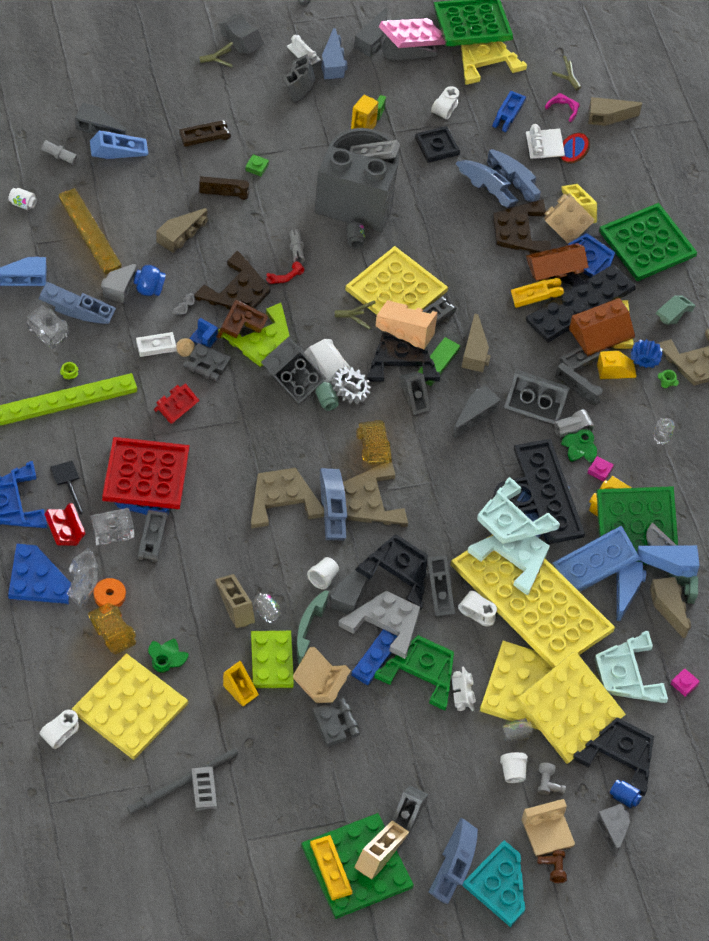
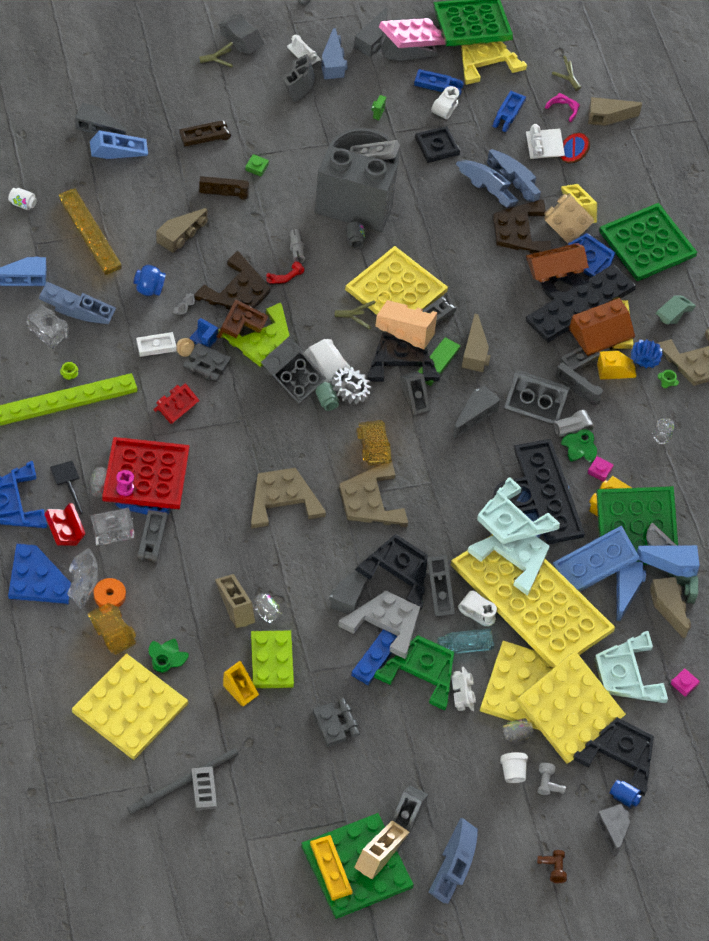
(59, 152): light grey pin -> none
(59, 730): white piece -> none
(97, 481): none -> clear brick
(119, 283): light grey slope -> none
(128, 478): none -> dark pink bush
(316, 608): sand green slope -> none
(319, 677): tan bracket -> none
(323, 573): white piece -> none
(334, 504): sand blue slope -> none
(365, 113): yellow brick -> none
(436, 81): none -> blue hinge
(467, 641): none -> clear light blue hinge
(499, 883): teal plate -> none
(537, 292): yellow hinge -> none
(547, 827): tan bracket -> none

